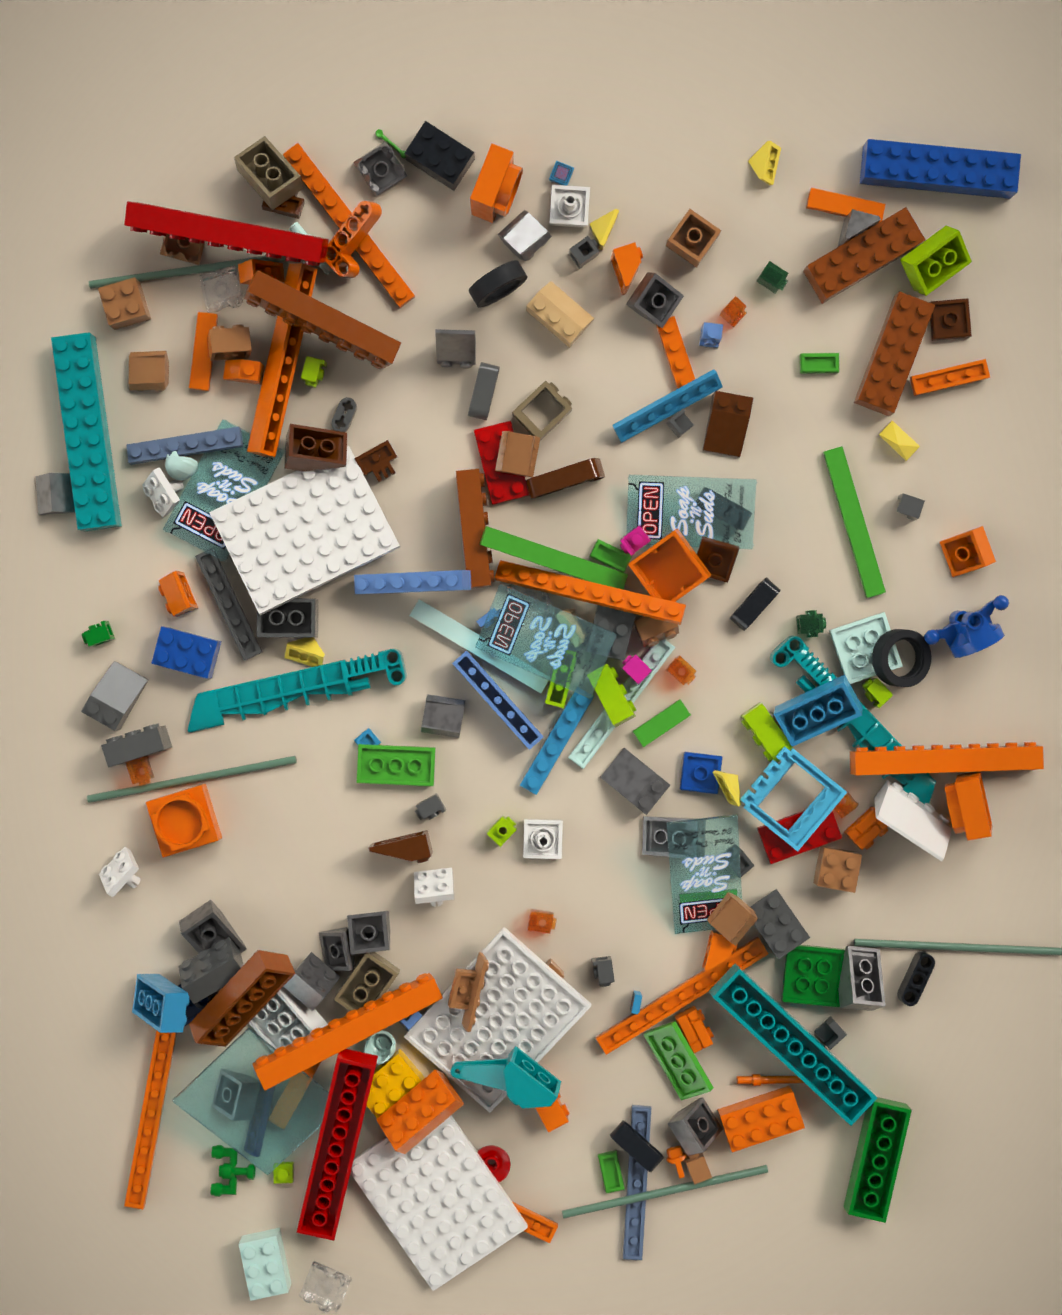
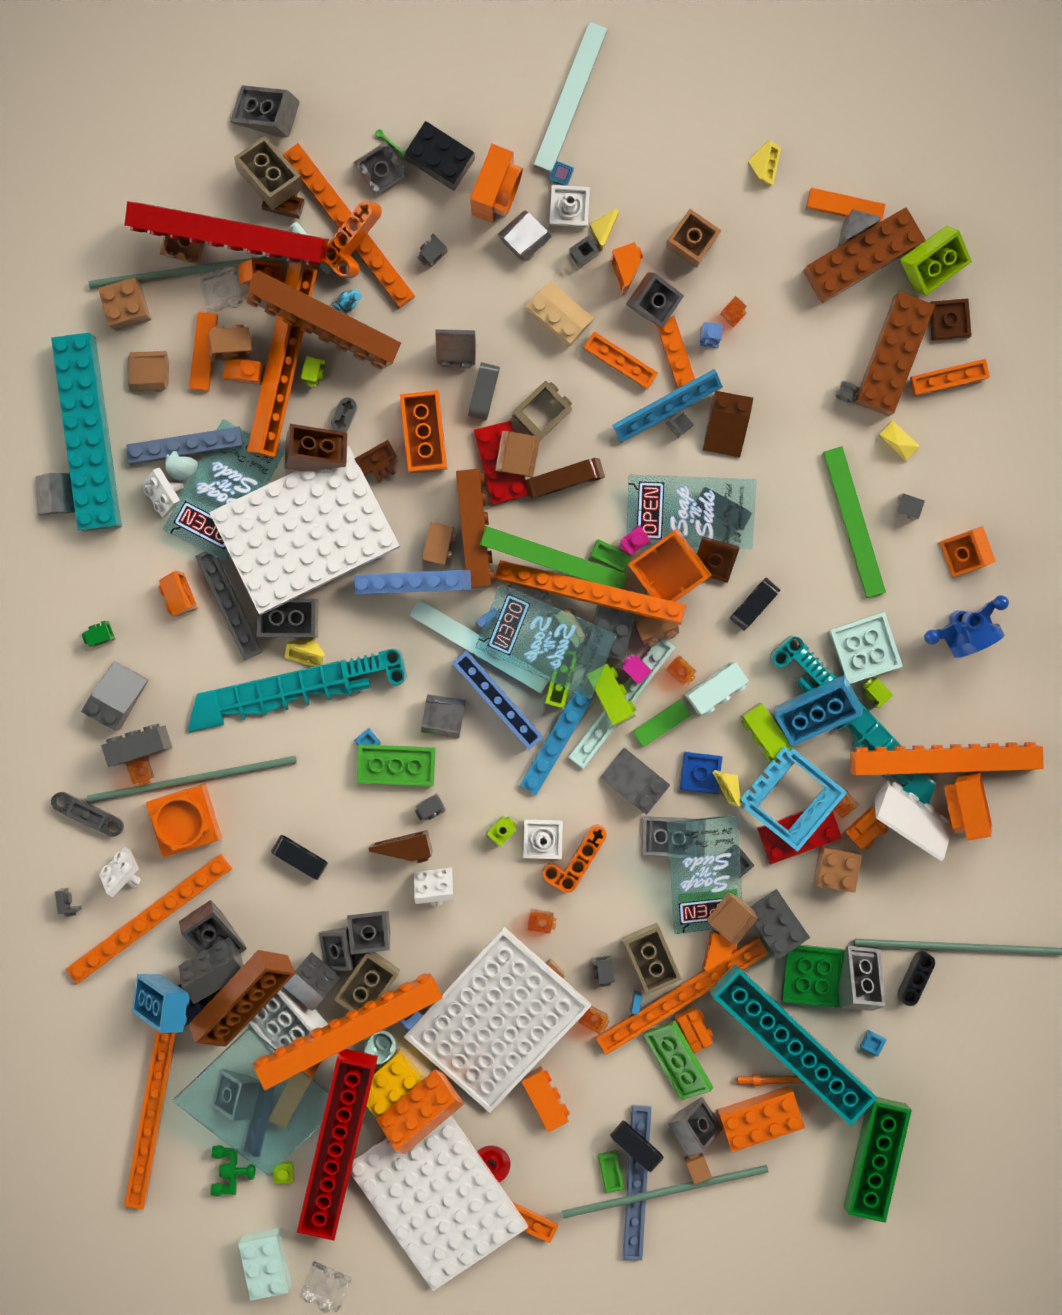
(63, 902): none -> dark grey bracket
(87, 814): none -> dark grey plate
(149, 918): none -> orange plate
(186, 652): blue brick -> none
(266, 110): none -> flat silver slope
(299, 857): none -> black beam
(347, 301): none -> medium azure piece
(423, 432): none -> orange brick
(432, 251): none -> dark grey brick
(438, 544): none -> medium nougat brick
(467, 989): medium nougat bracket -> none
(497, 283): black tyre -> none
(518, 1075): teal slope -> none
(570, 97): none -> light aqua tile
(578, 856): none -> orange beam
(598, 1025): none -> clear orange brick
(620, 360): none -> orange plate
(651, 958): none -> dark tan brick
(676, 1156): orange piece -> none
(717, 688): none -> light aqua brick
(773, 277): clear green brick -> none
(811, 623): clear green brick -> none
(819, 363): bright green tile -> none
(830, 1033): dark grey panel -> none
(847, 392): none -> dark grey wheel
(873, 1043): none -> dark azure tile
(922, 658): black tyre -> none
(940, 168): blue brick -> none

